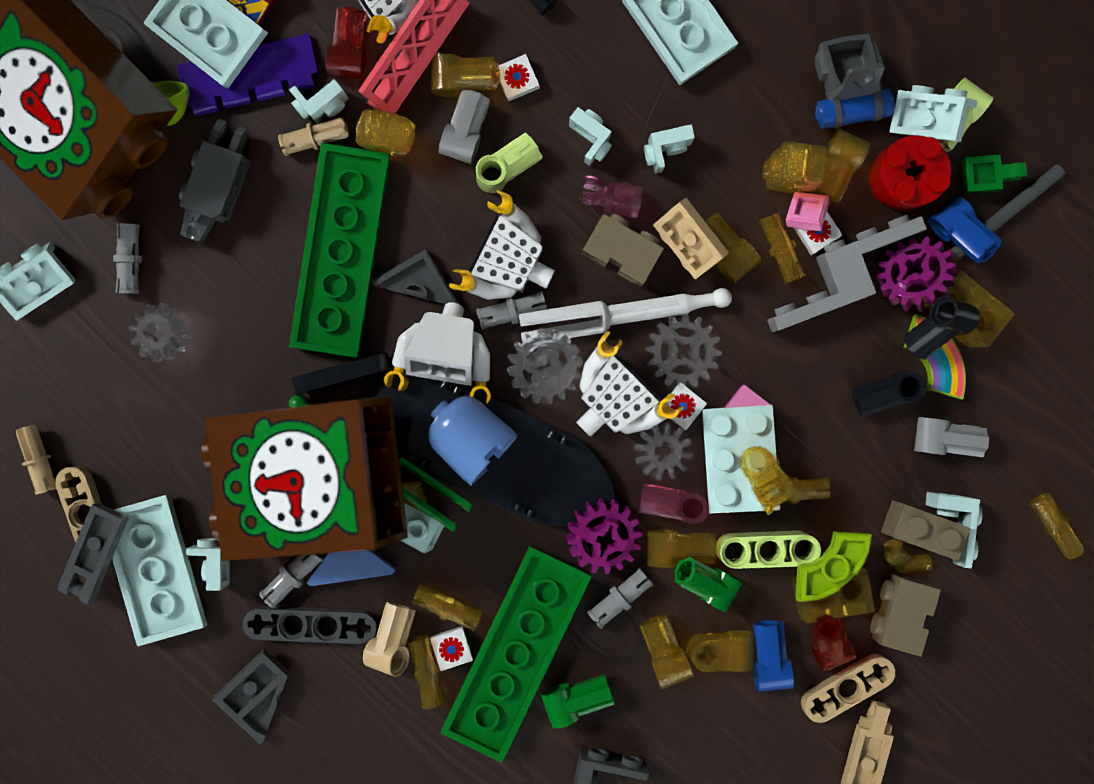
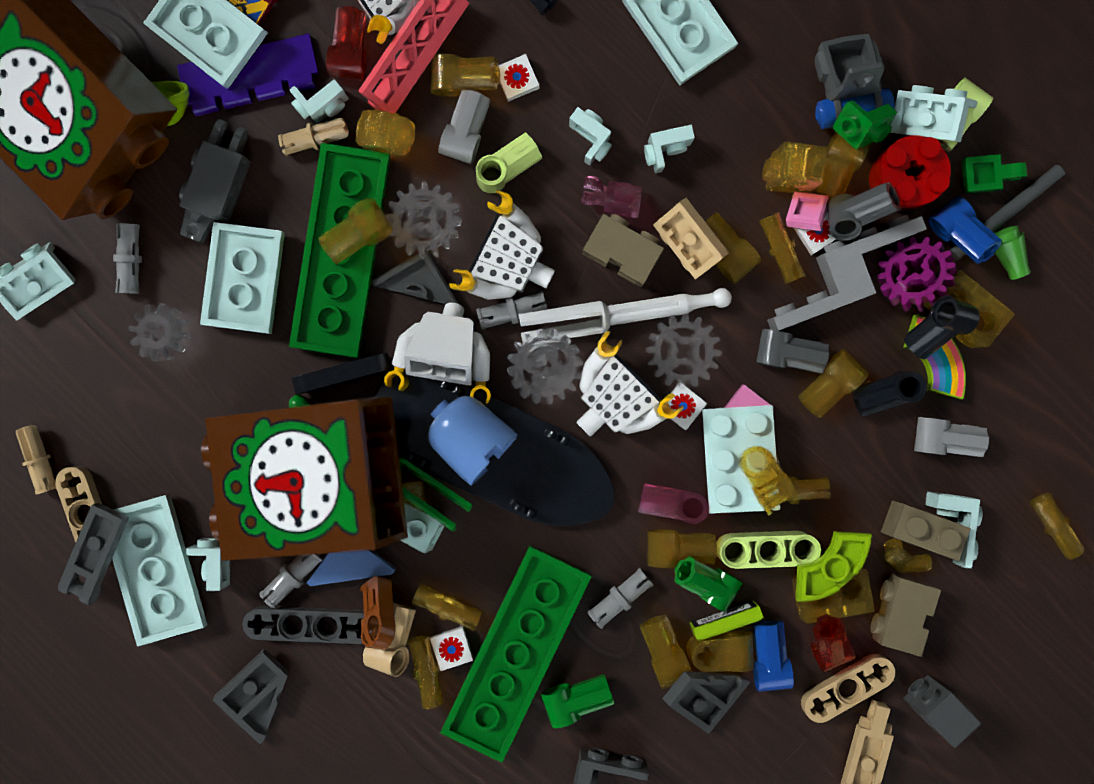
(242, 278): none -> light aqua plate
(363, 227): none -> clear yellow piece
(378, 621): none -> dark orange piece
(433, 210): none -> clear gear
(611, 548): magenta gear -> none
(668, 461): clear gear -> none
(705, 696): none -> dark grey wing
(724, 622): none -> lime tile
(782, 351): none -> dark grey piece
(839, 378): none -> clear yellow piece
(851, 212): none -> dark grey piece
(864, 127): none -> green bracket
(941, 710): none -> dark grey brick
(1013, 252): none -> bright green cone

